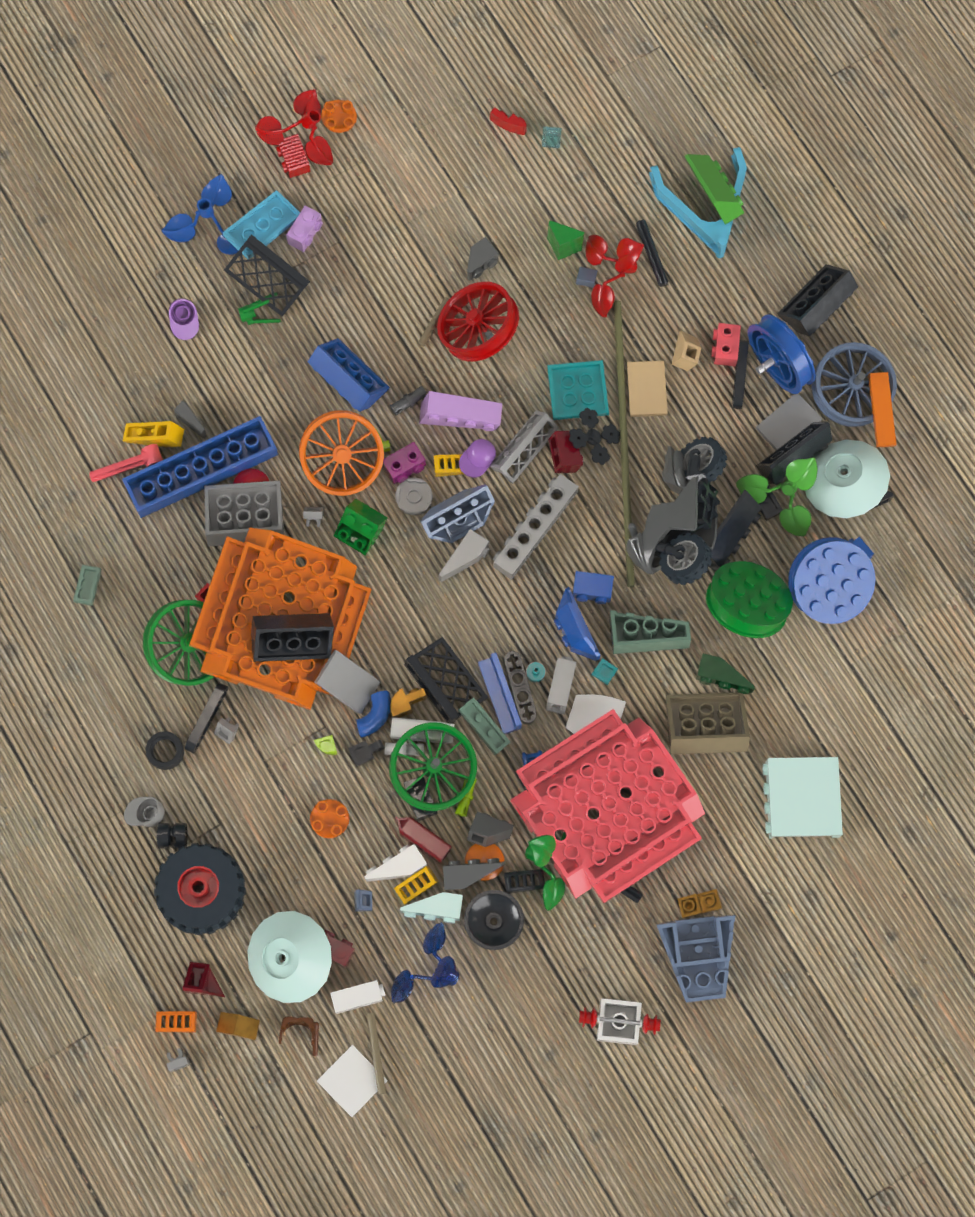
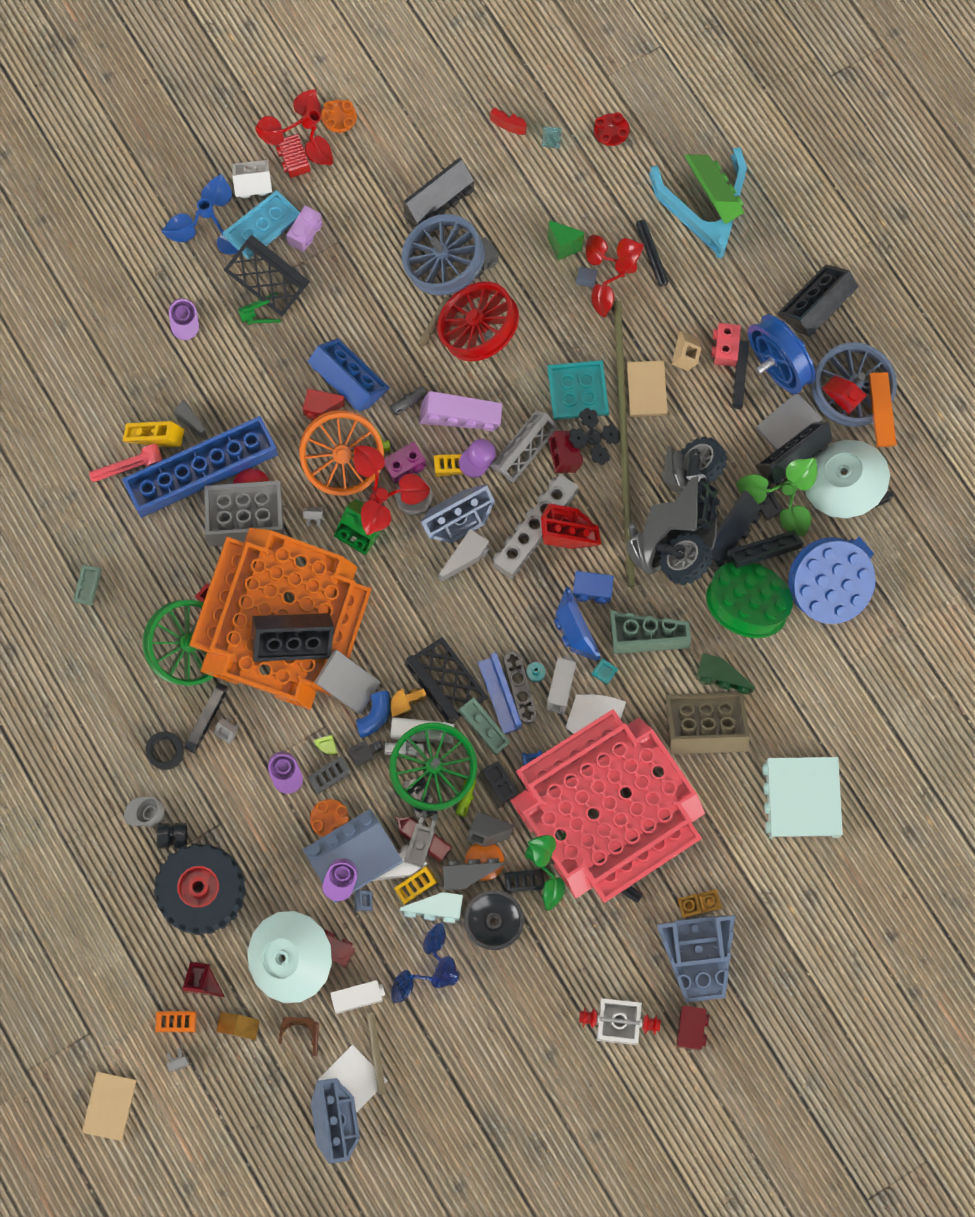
(109, 1106): none -> tan tile
(251, 178): none -> white slope
(285, 772): none -> medium lavender cap
(321, 402): none -> red slope
(332, 765): none -> dark grey slope
(334, 1120): none -> sand blue wedge
(340, 879): none -> medium lavender cap
(361, 842): none -> sand blue slope
(373, 515): none -> red plant
(420, 841): none -> hinge
(439, 193): none -> slope
(443, 254): none -> sand blue wheel
(497, 784): none -> black hinge
(568, 528): none -> red wedge
(611, 129): none -> red dish
(691, 1028): none -> dark red brick
(764, 549): none -> black hinge
(844, 393): none -> red slope

